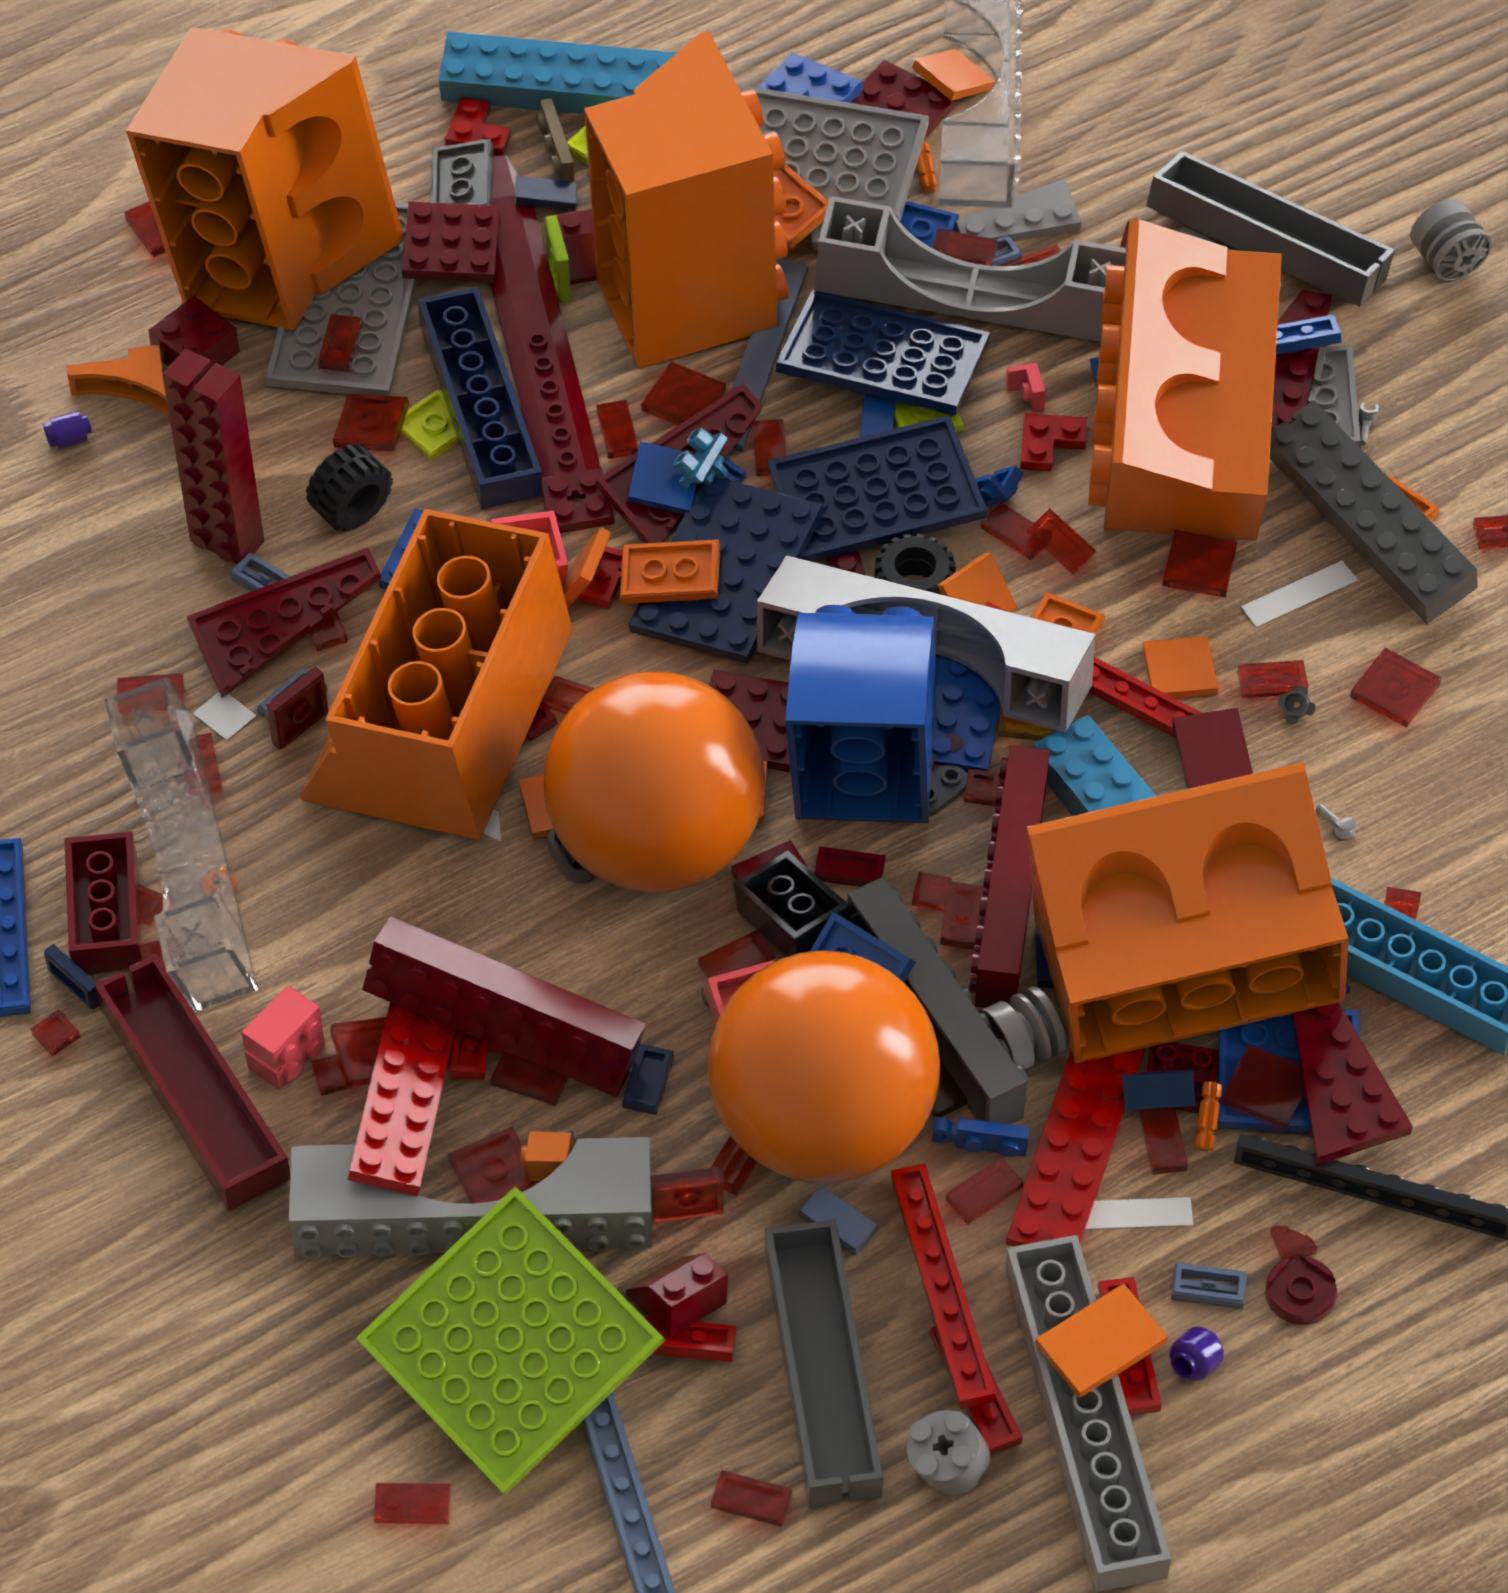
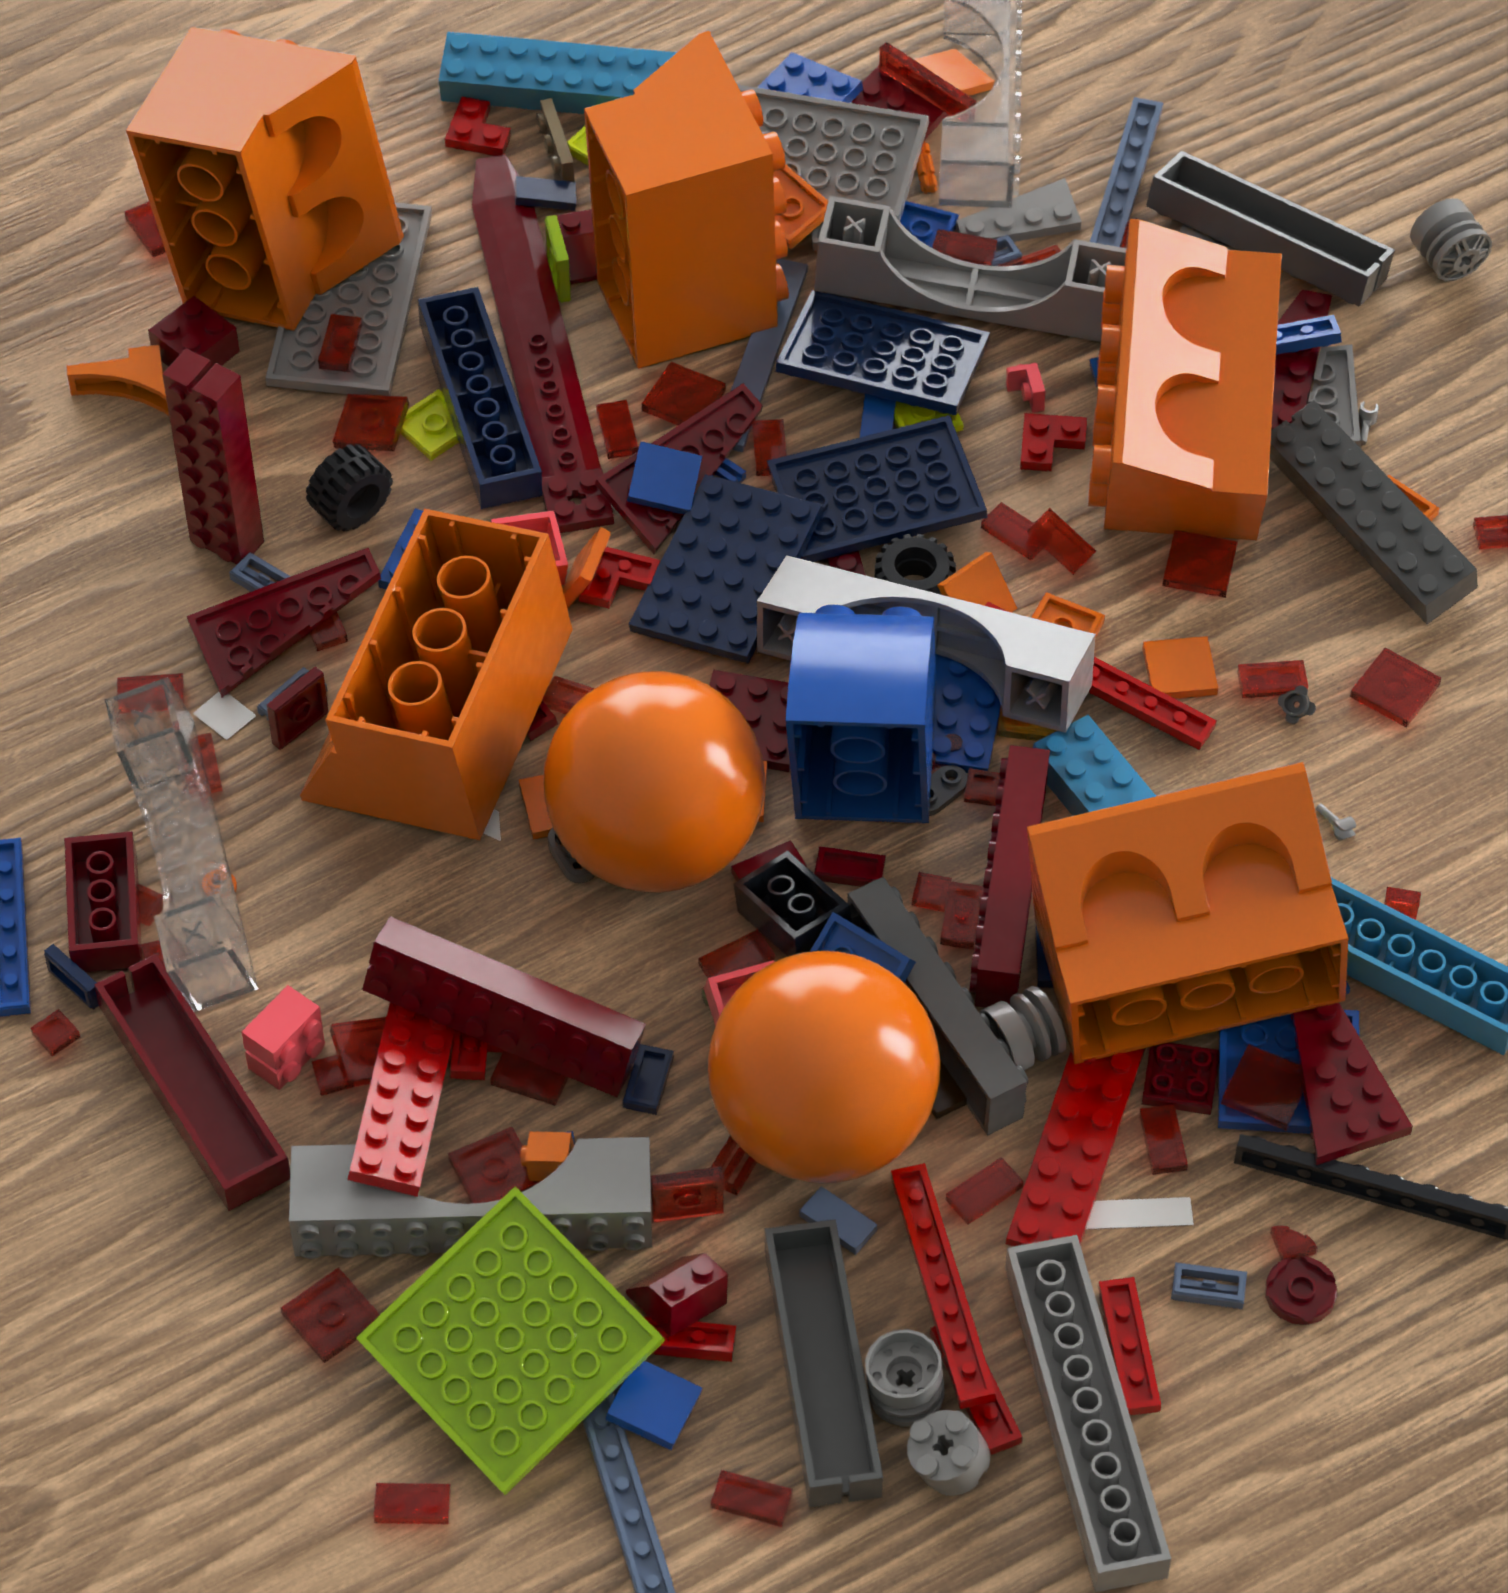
(67, 429): dark purple brick -> none
(330, 1314): none -> clear red tile
(451, 242): dark red plate -> none
(463, 173): dark grey tile -> none
(654, 1404): none -> blue tile
(670, 571): orange tile -> none
(706, 462): dark azure hips -> none
(904, 1377): none -> light grey wheel
(923, 81): none -> clear red tile
(982, 1136): blue plate -> none
(1000, 485): blue bracket -> none
(1101, 1340): orange tile -> none
(1127, 172): none -> sand blue plate
(1159, 1089): dark blue tile -> none
(1196, 1353): dark purple head -> none
(1208, 1116): orange axle -> none
(1211, 747): dark red tile -> none
(1299, 593): white sticker -> none

